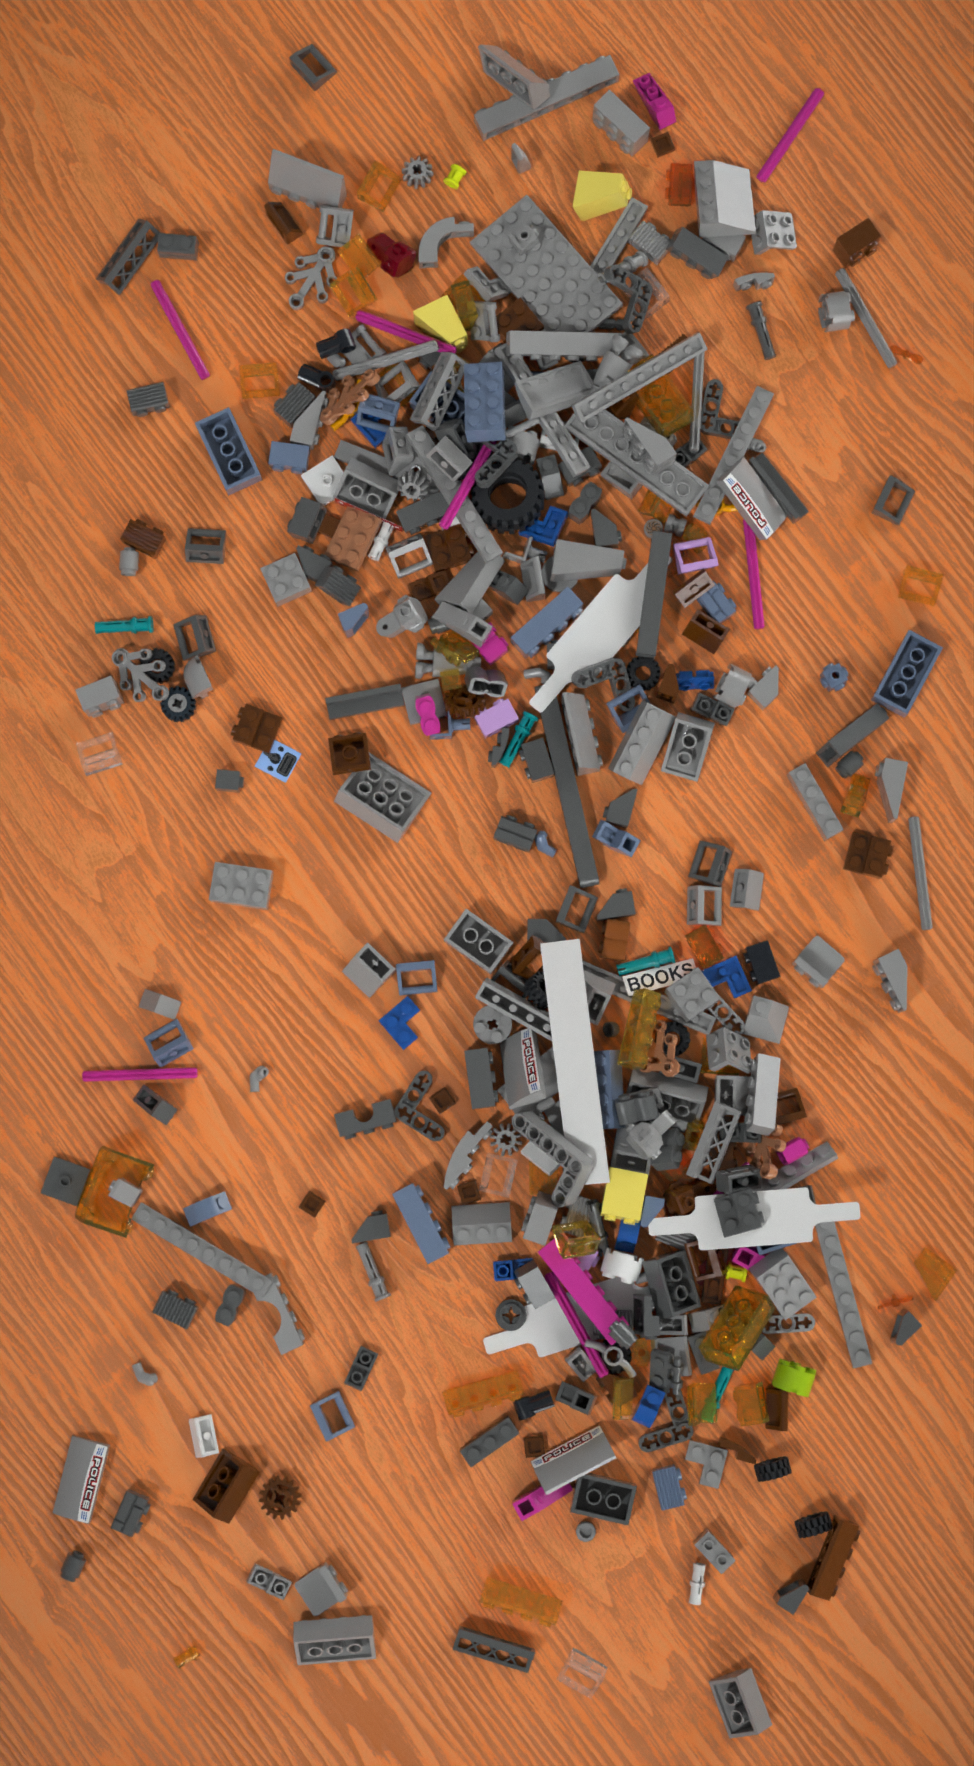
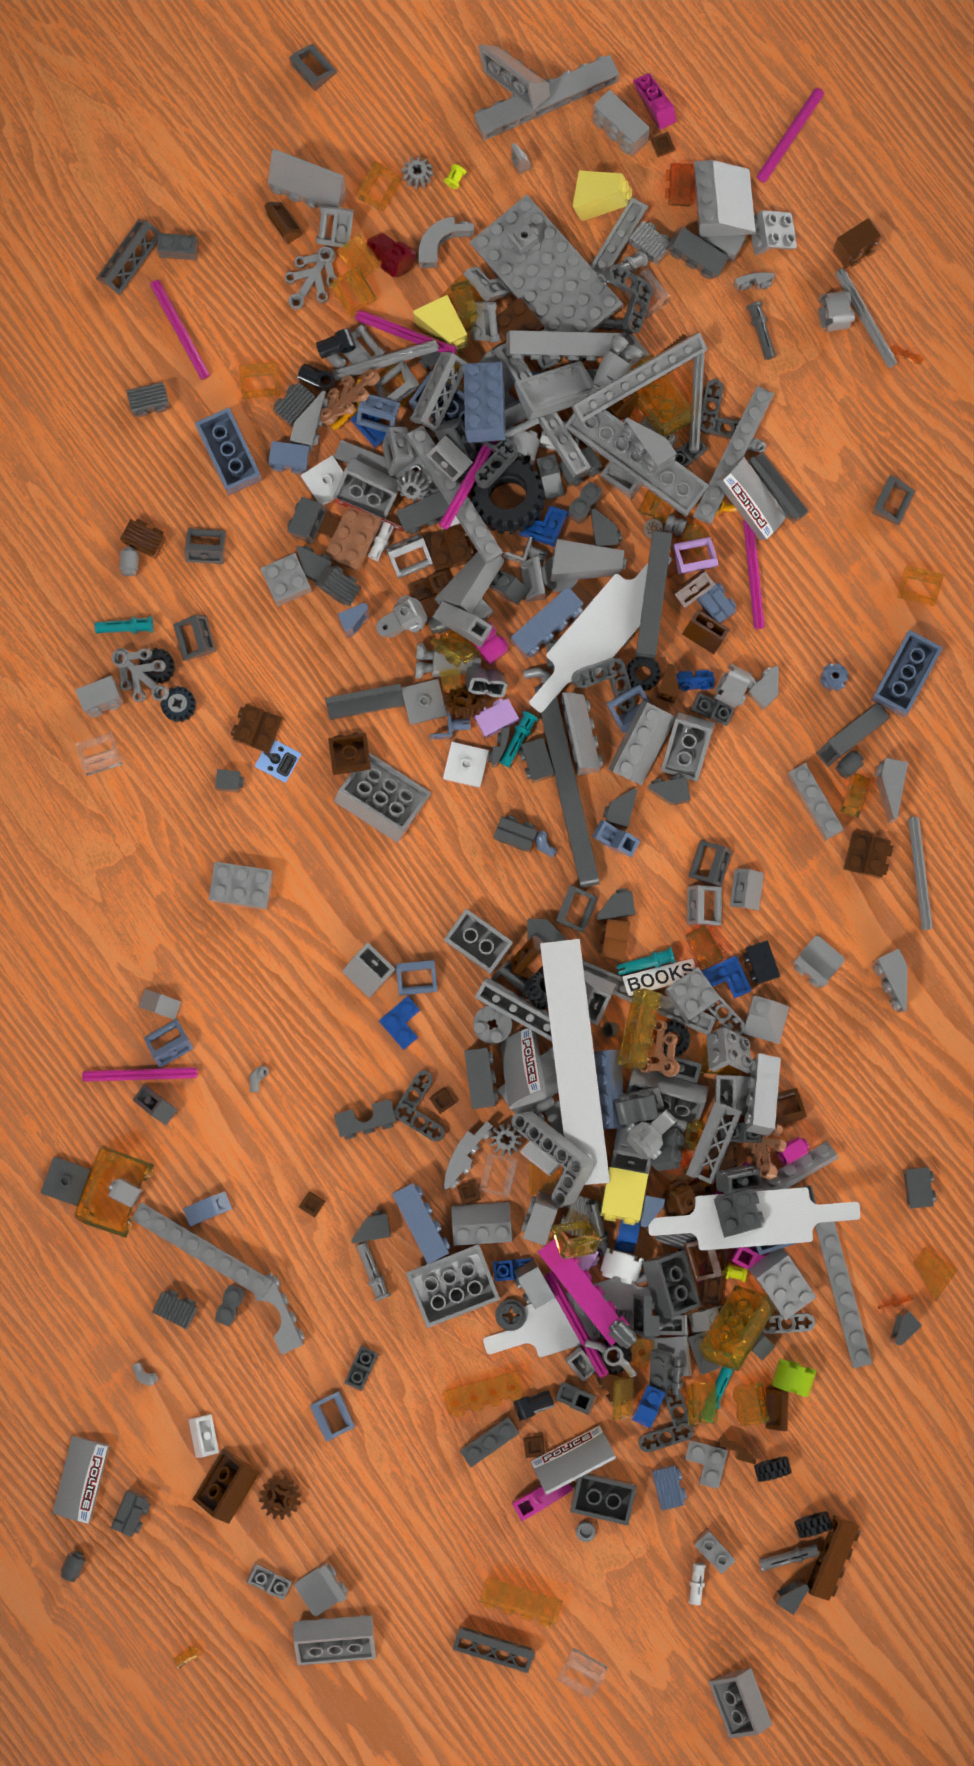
(196, 678): light grey brick -> none
(428, 719): dark pink brick -> none
(453, 1286): none -> light grey slope
(465, 764): none -> white plate
(672, 791): none -> dark grey slope
(789, 1557): none -> light grey pin
(919, 1188): none -> dark grey brick

